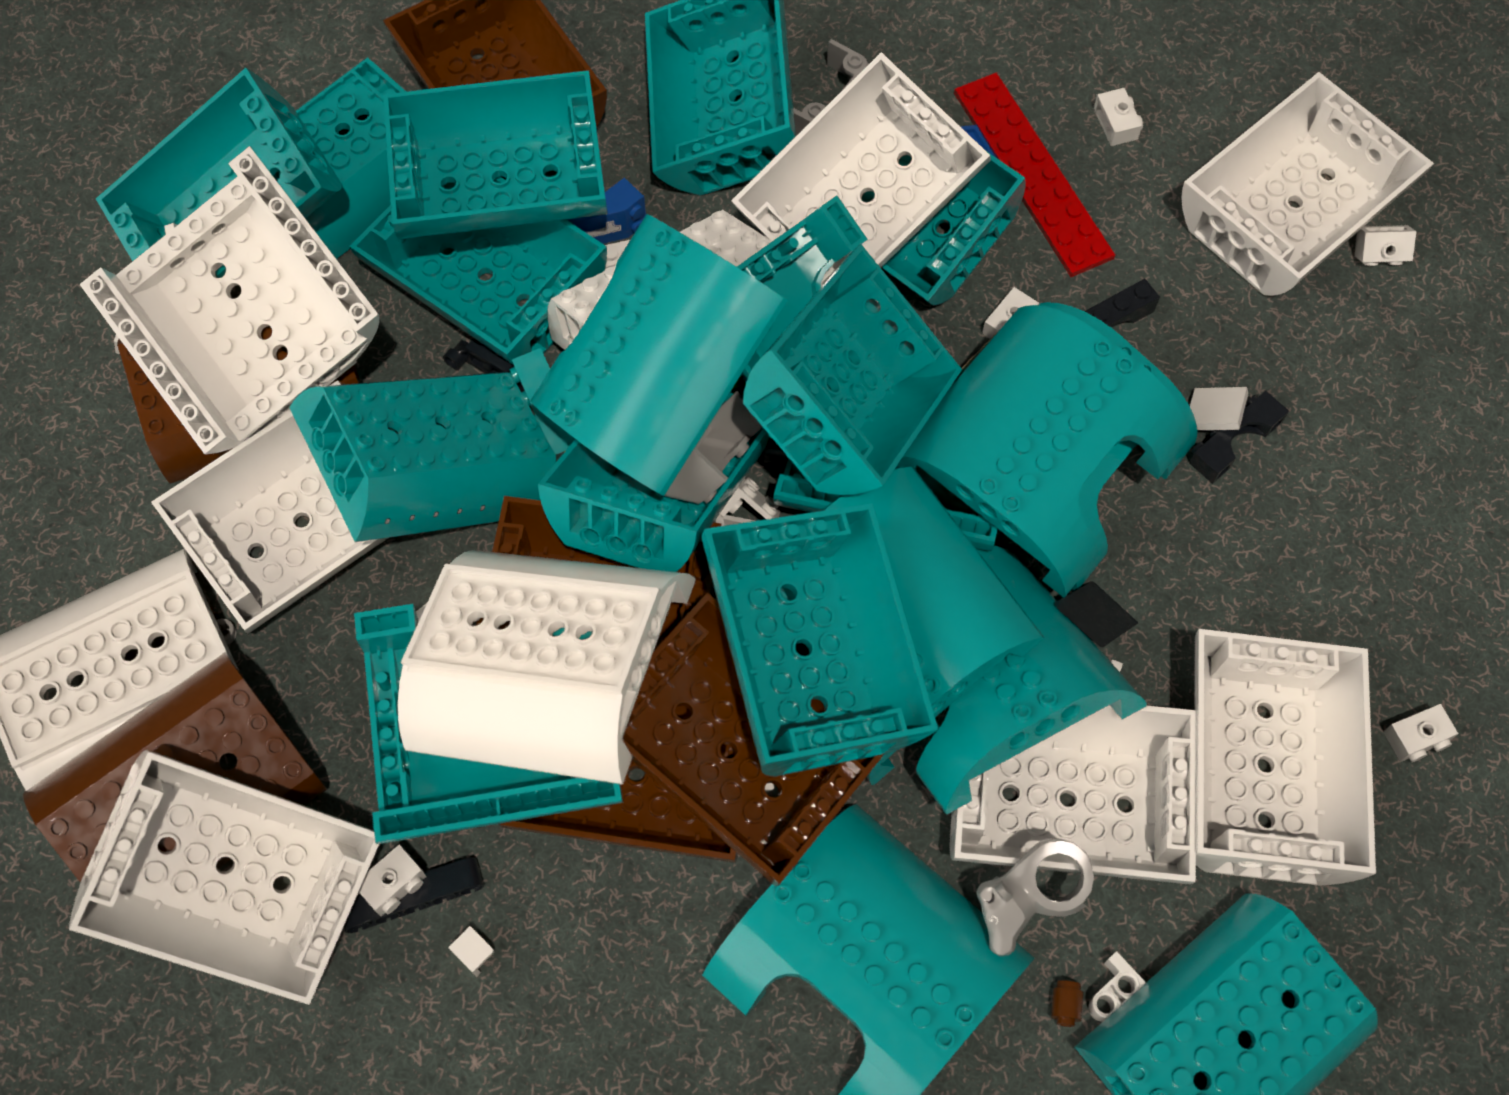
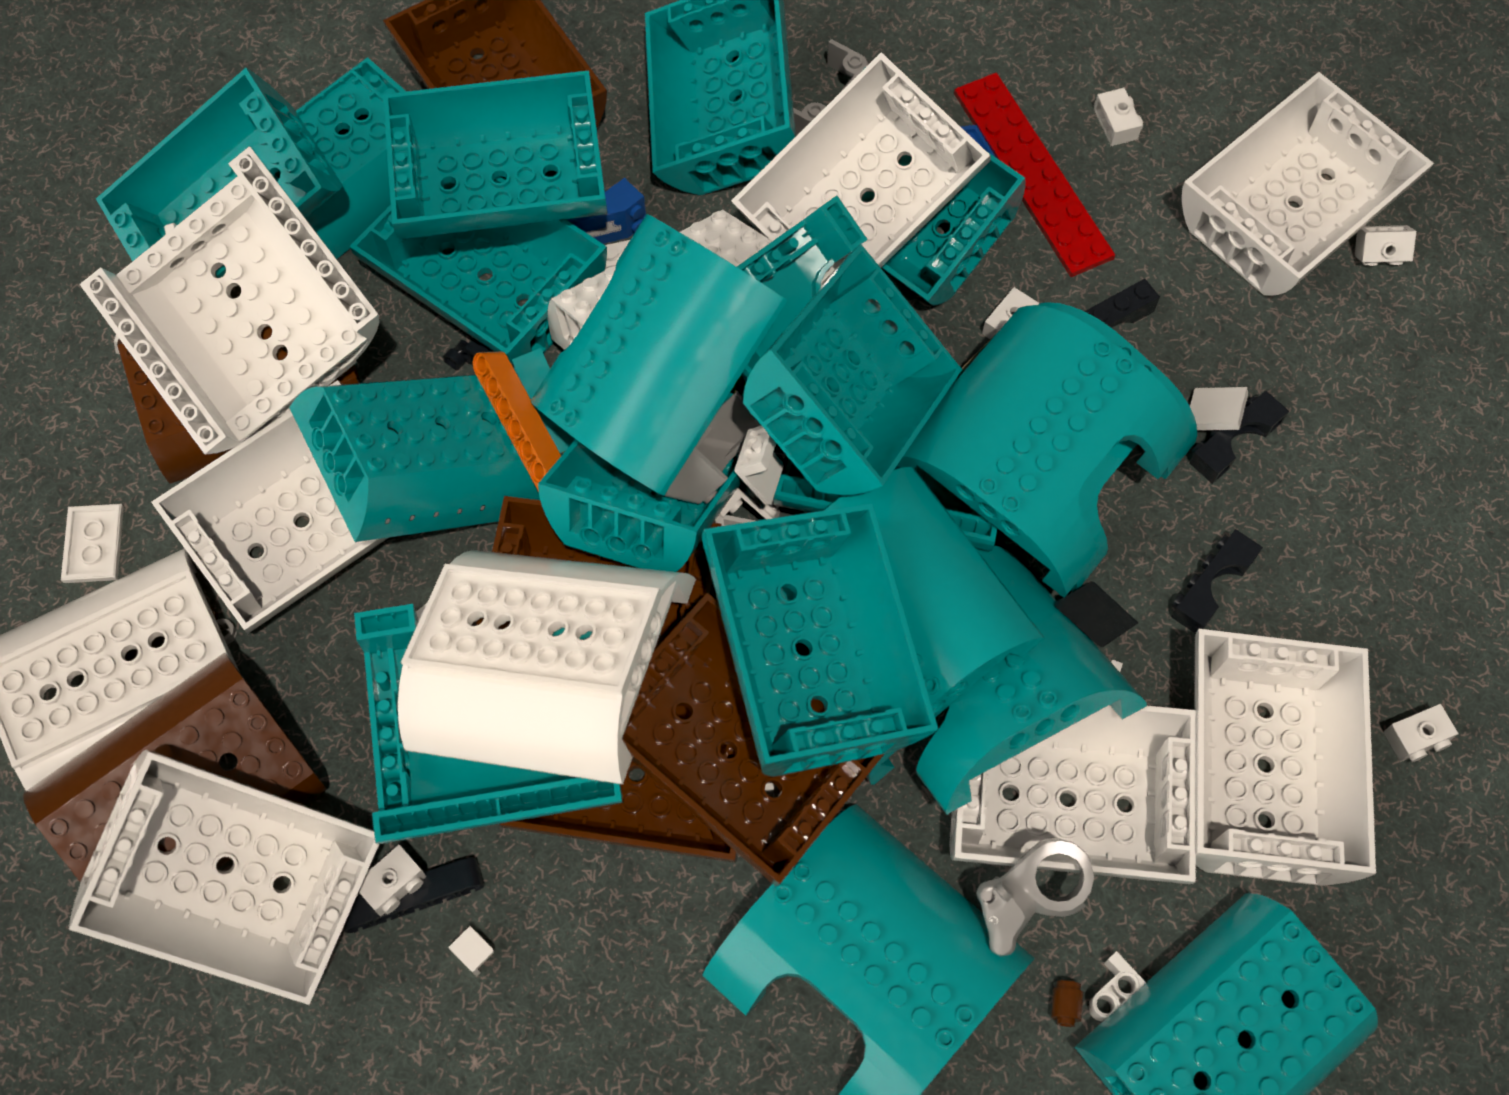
(92, 543): none -> white tile
(516, 413): none -> orange beam
(759, 464): none -> white bracket
(1198, 605): none -> black arch

